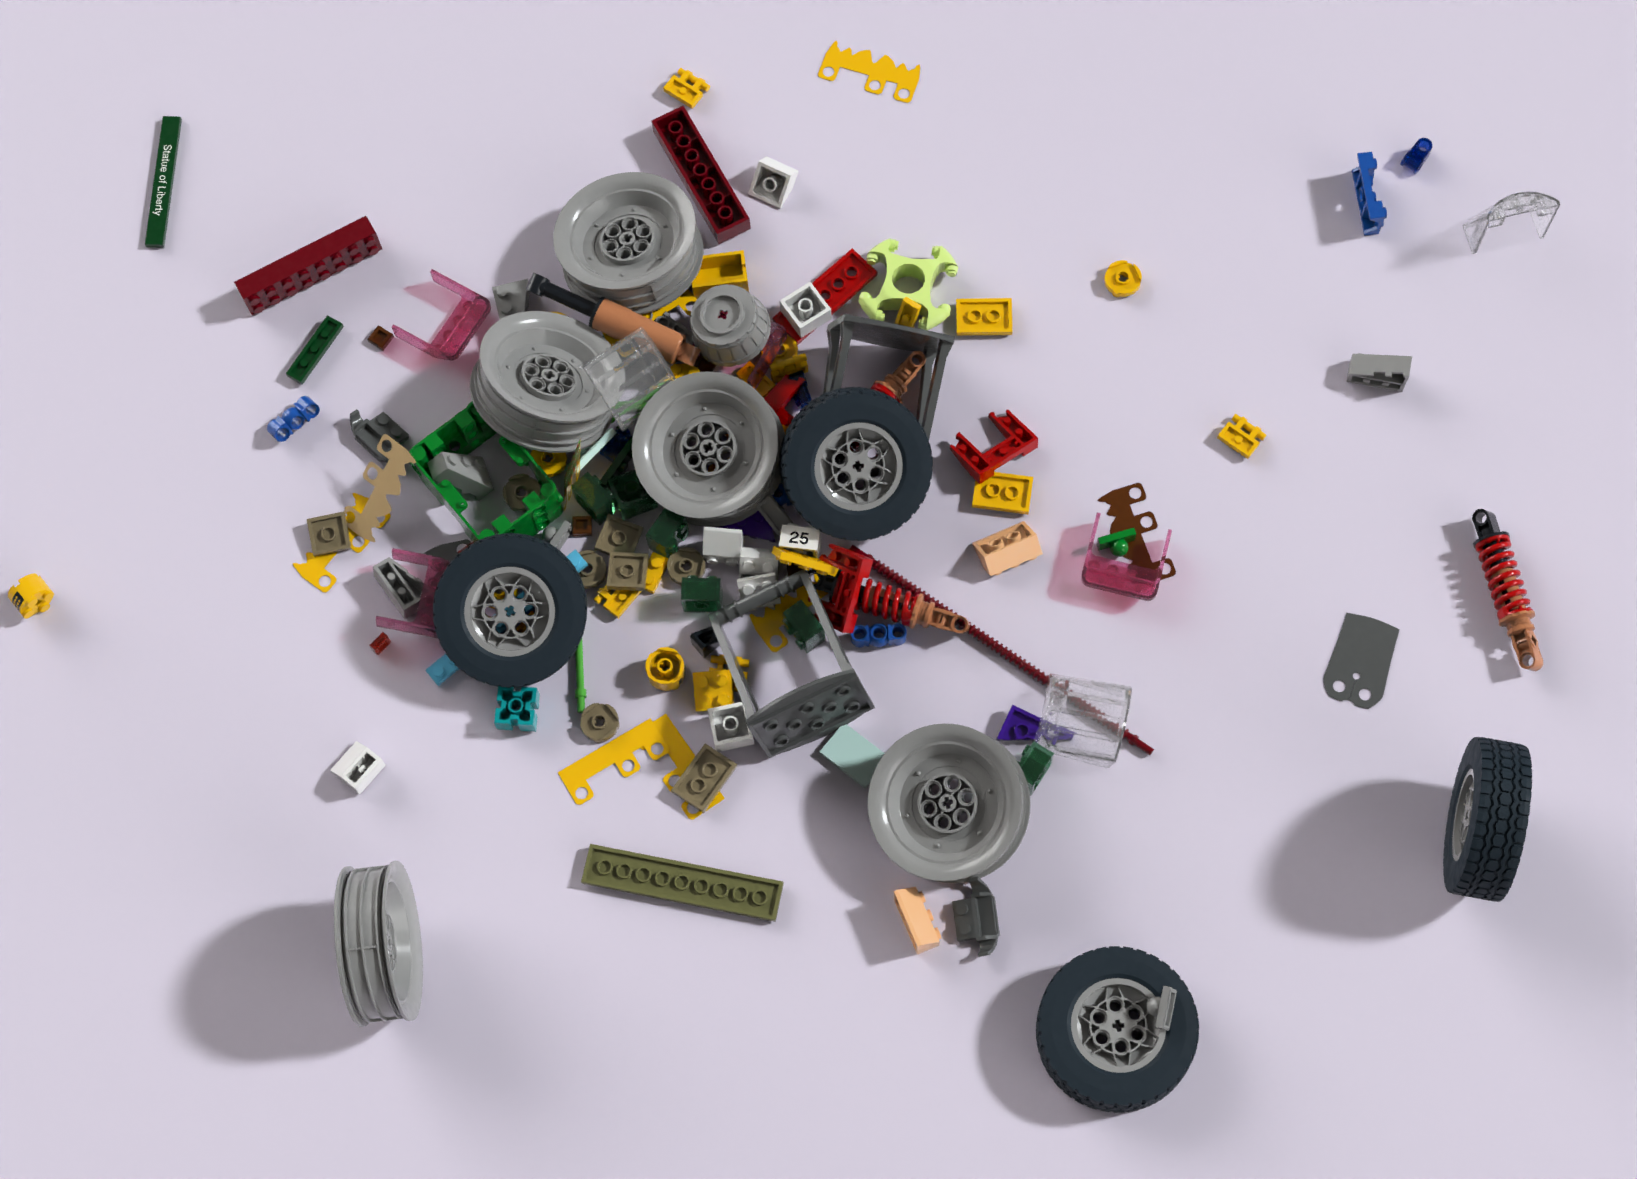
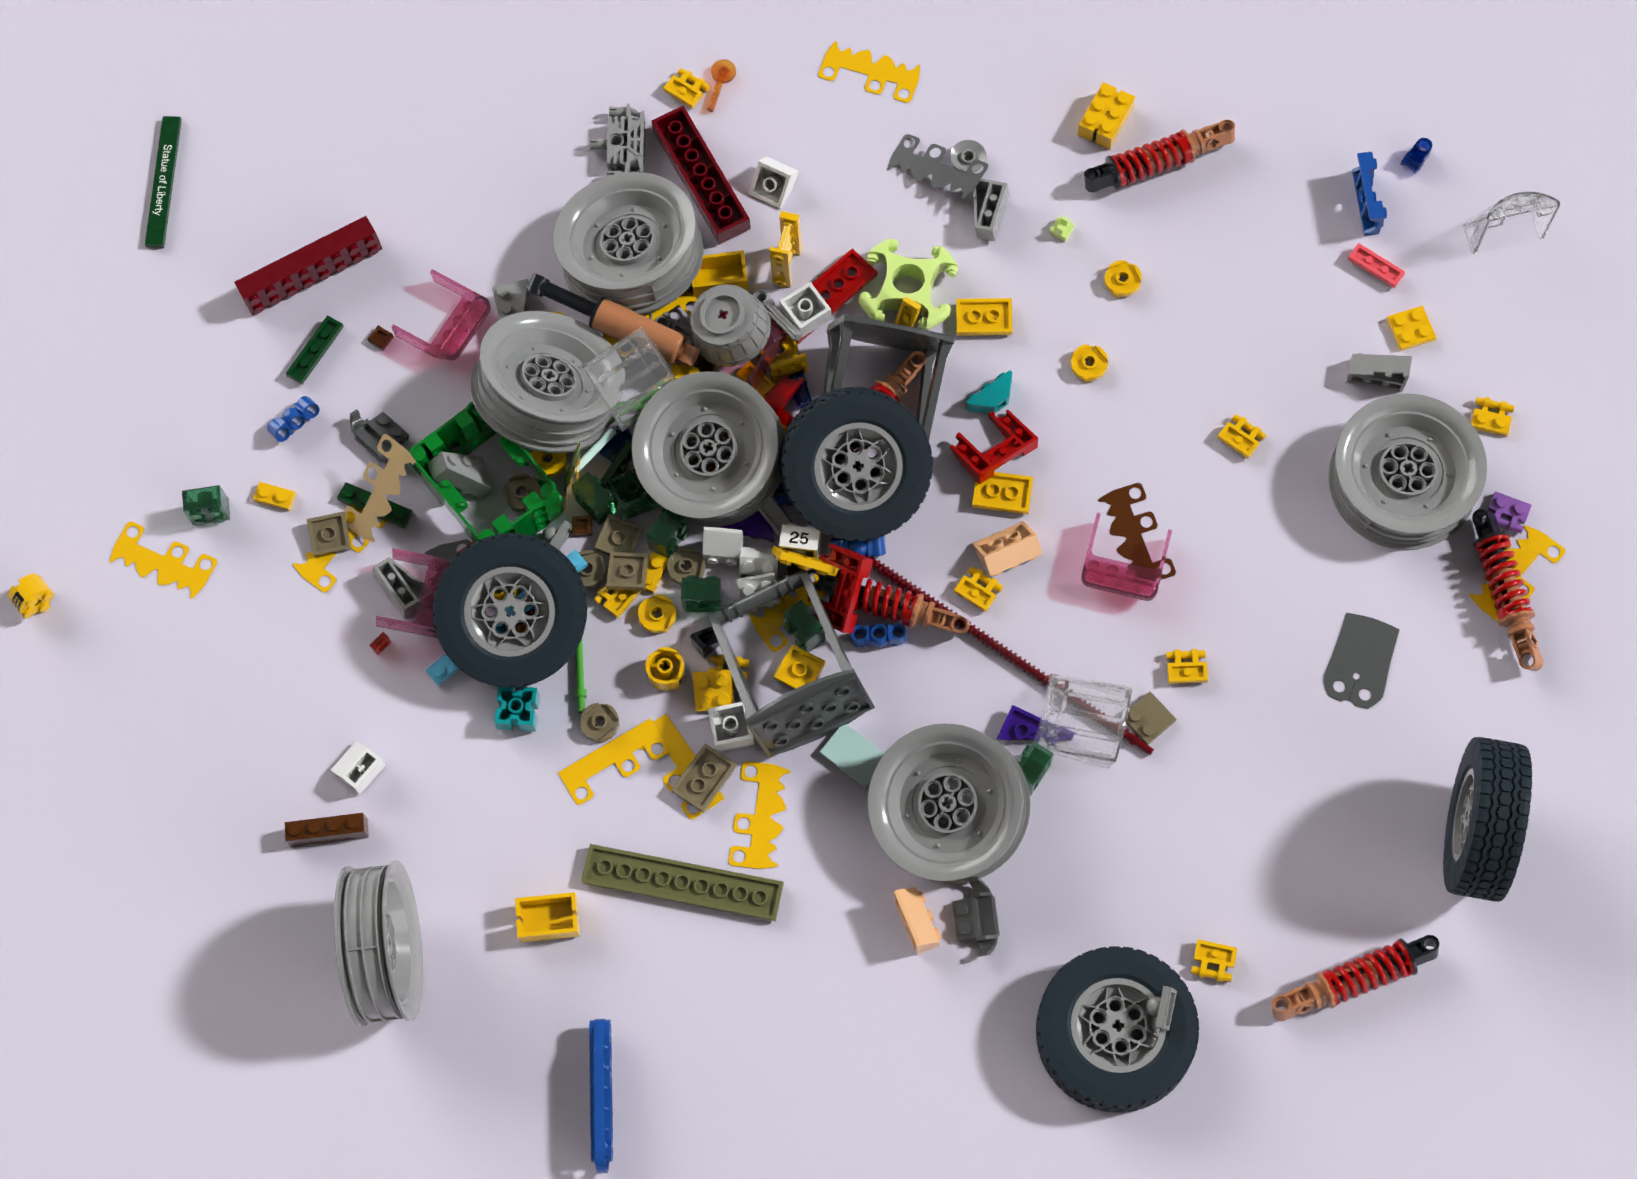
(169, 567): none -> yellow piece
(206, 505): none -> clear green brick
(274, 496): none -> yellow plate
(326, 829): none -> reddish brown brick
(358, 498): none -> dark green plate
(547, 917): none -> yellow piece
(601, 1094): none -> blue beam
(617, 134): none -> light grey piece
(653, 604): none -> yellow plate
(722, 72): none -> clear orange piece
(761, 826): none -> yellow piece
(777, 316): none -> light grey axle
(788, 246): none -> yellow fence
(799, 668): none -> yellow plate
(872, 547): none -> blue piece
(941, 174): none -> dark grey piece
(967, 149): none -> light grey dish
(974, 592): none -> yellow plate
(989, 206): none -> light grey wedge
(992, 396): none -> teal slope
(1062, 228): none -> yellowish green tile
(1085, 372): none -> yellow plate
(1106, 115): none -> yellow piece
(1117, 542): green tile -> none
(1149, 718): none -> dark tan plate
(1158, 155): none -> piece
(1187, 671): none -> yellow plate
(1214, 954): none -> yellow plate
(1357, 976): none -> piece
(1376, 265): none -> coral plate
(1410, 427): none -> light grey wheel
(1411, 328): none -> yellow plate
(1489, 421): none -> yellow plate
(1511, 508): none -> medium lavender plate
(1530, 548): none -> yellow piece

